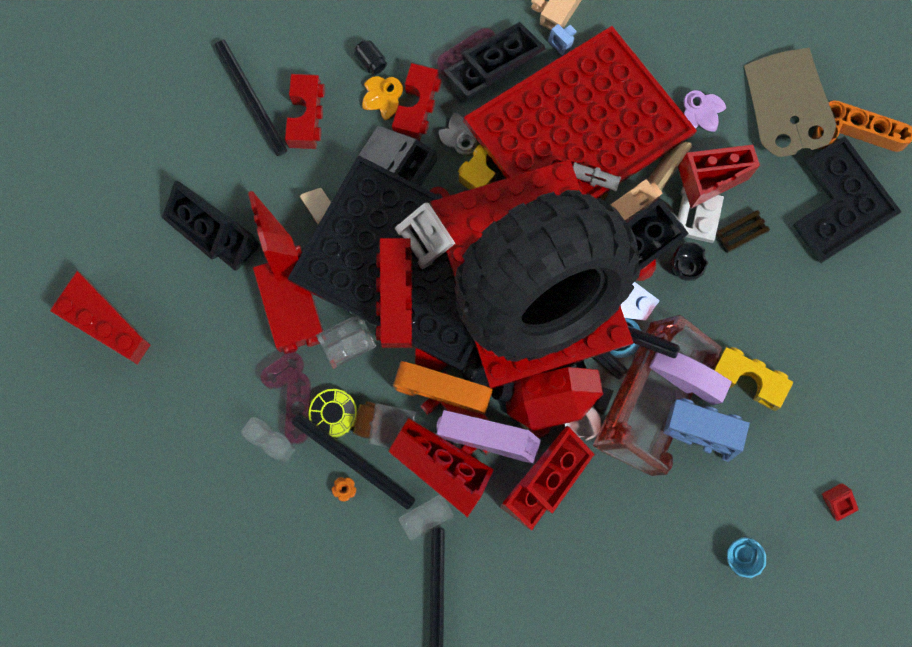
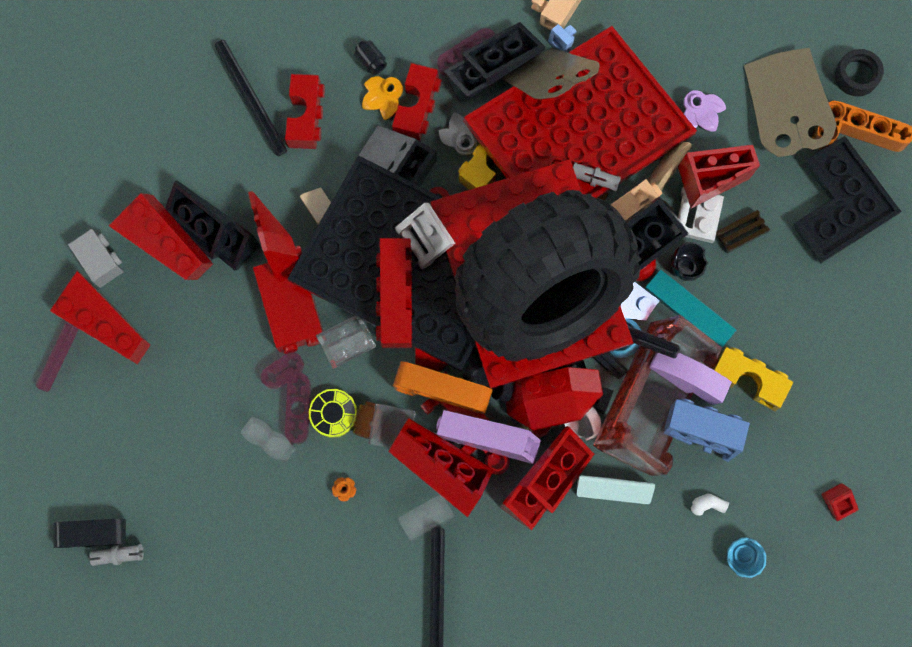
(56, 357): none -> clear pink axle
(89, 533): none -> black beam
(96, 257): none -> light grey brick
(116, 555): none -> light grey pin
(159, 235): none -> red wedge
(353, 461): black axle -> none
(497, 462): none -> red plate
(540, 73): none -> dark tan piece
(615, 489): none -> light aqua slope
(691, 308): none -> teal tile
(706, 502): none -> white arm
(870, 60): none -> black tyre

